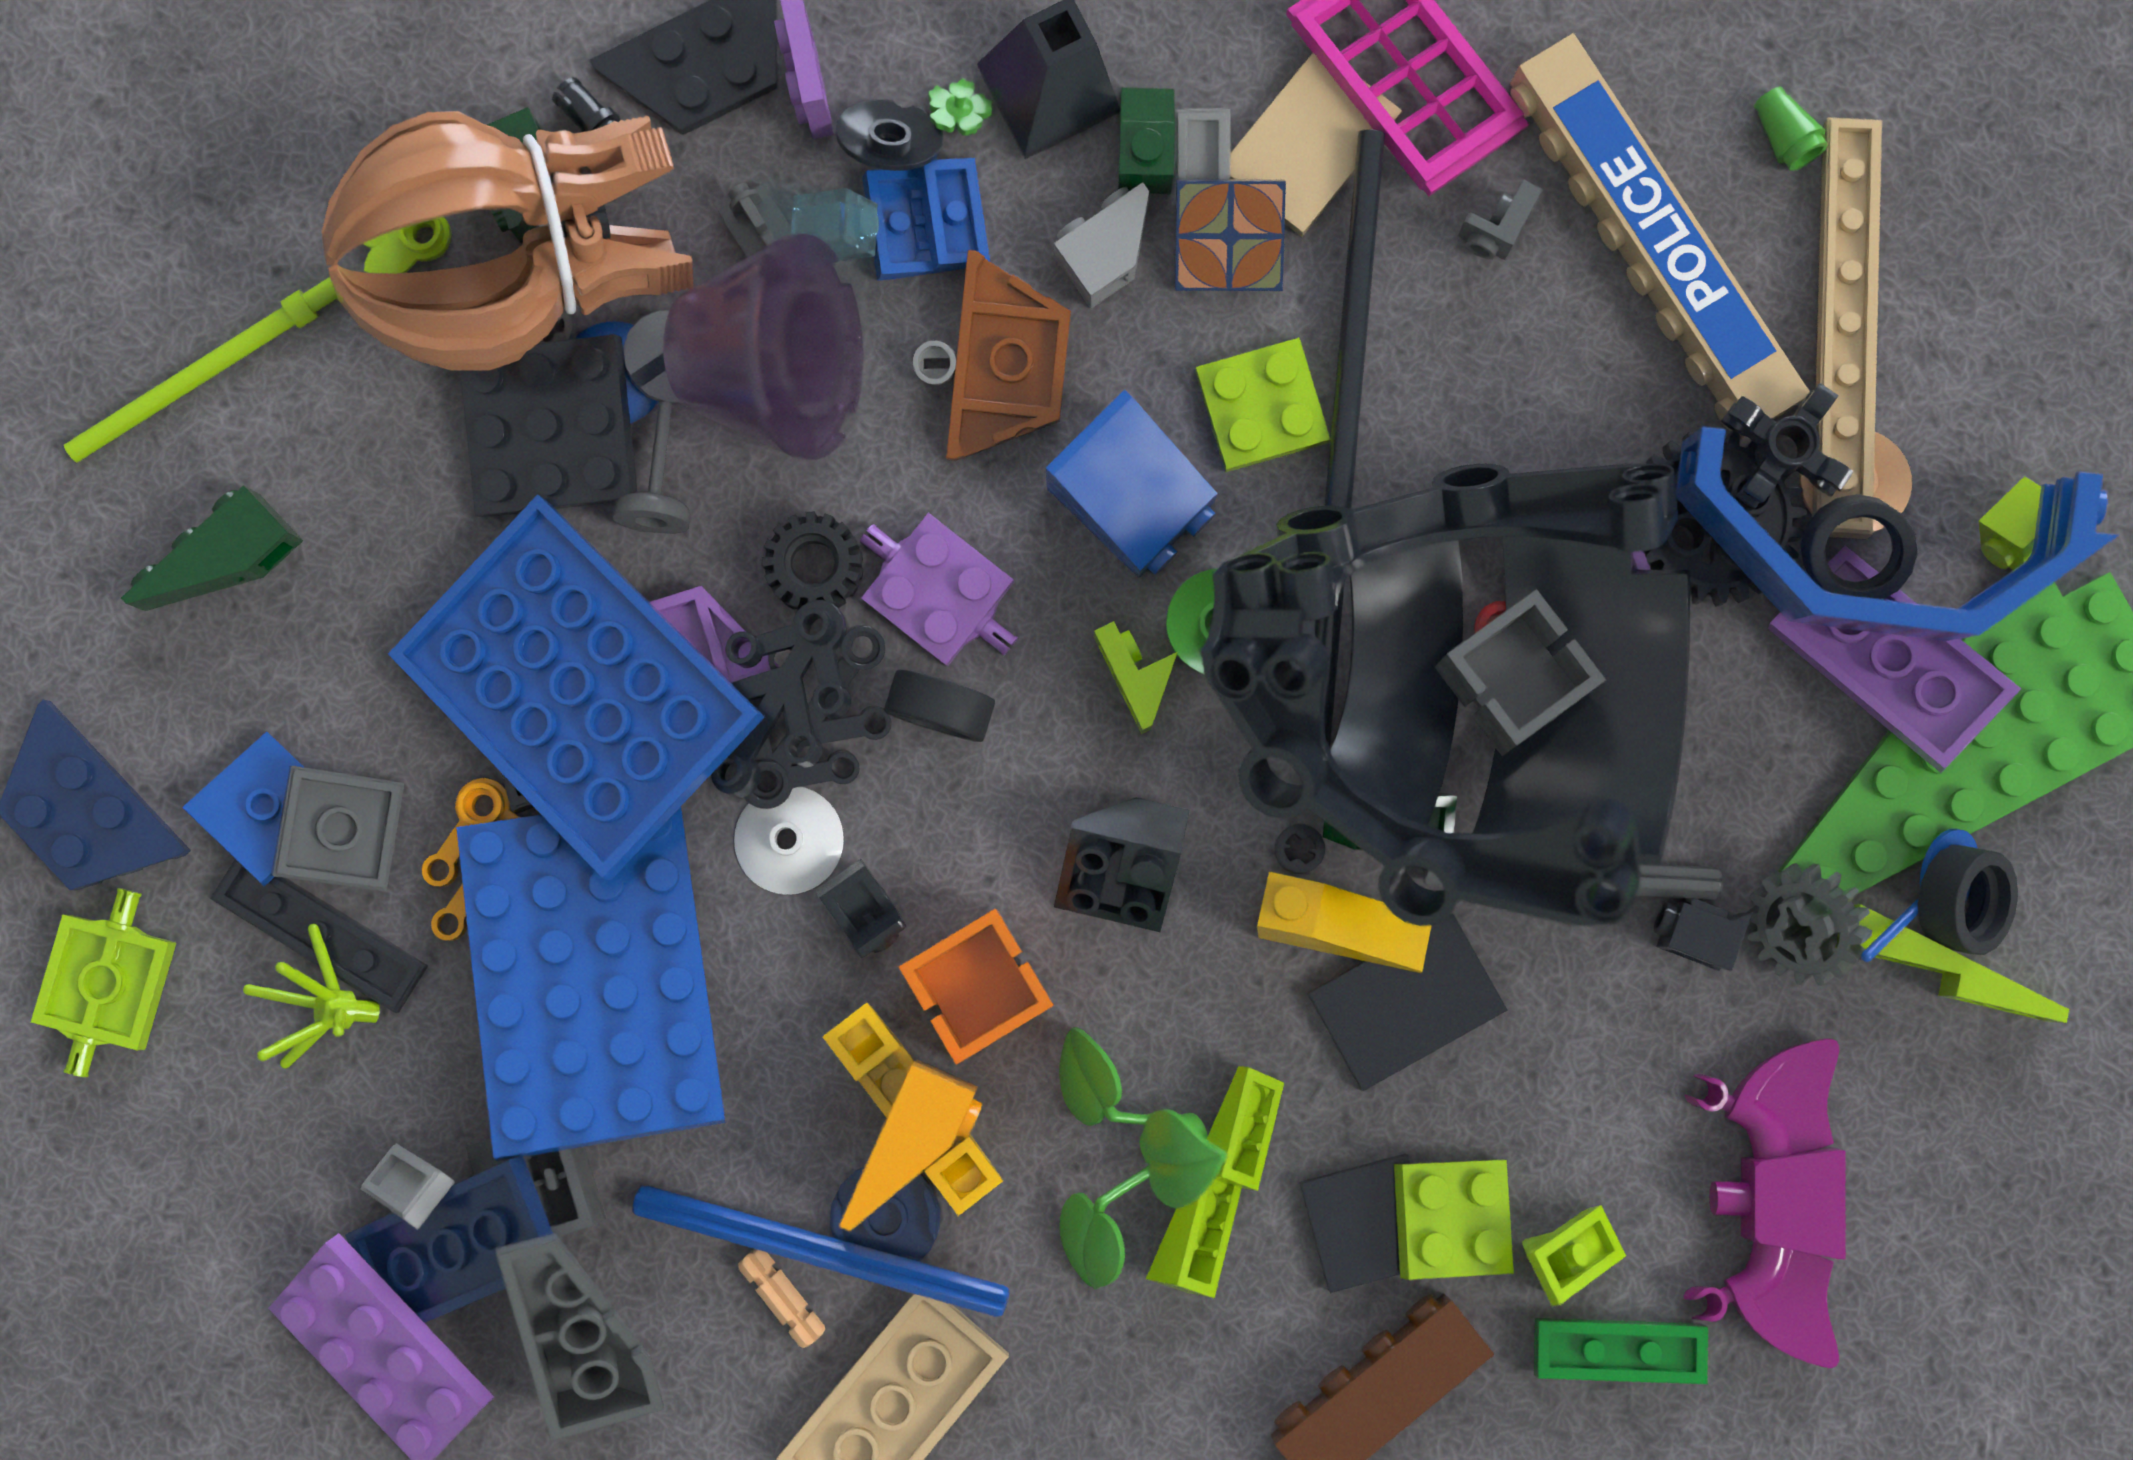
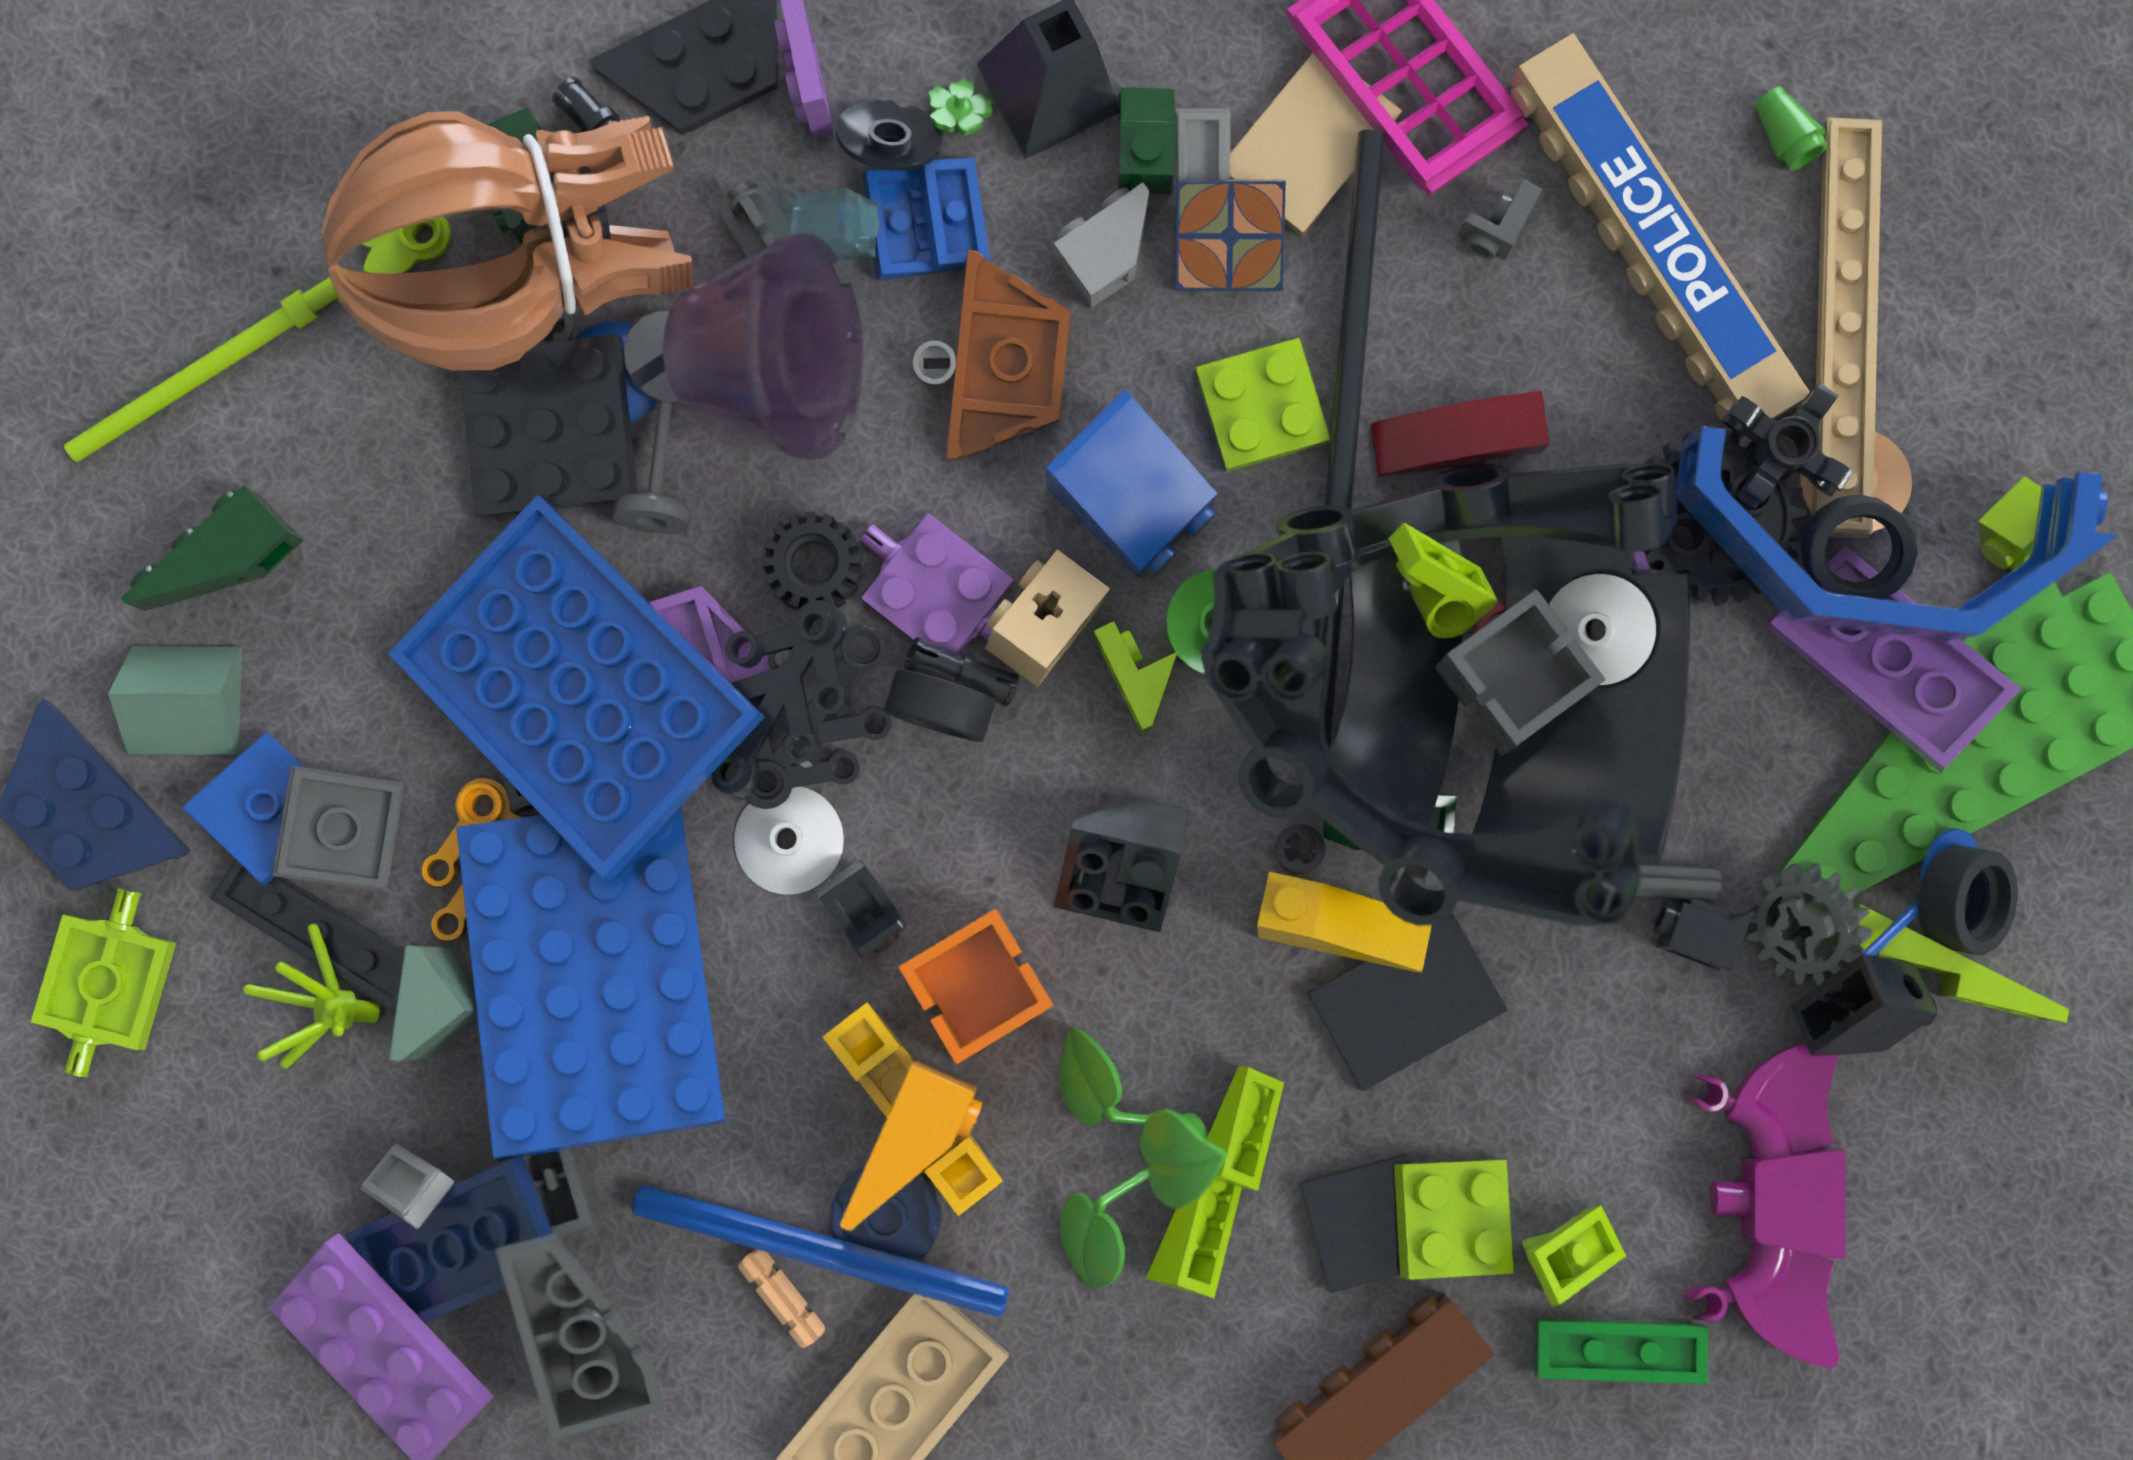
(179, 700): none -> sand green slope
(433, 1003): none -> sand green slope
(962, 669): none -> black pin
(1034, 644): none -> tan brick
(1443, 584): none -> lime plate
(1461, 434): none -> dark red slope
(1627, 620): none -> white dish
(1883, 1006): none -> black torso

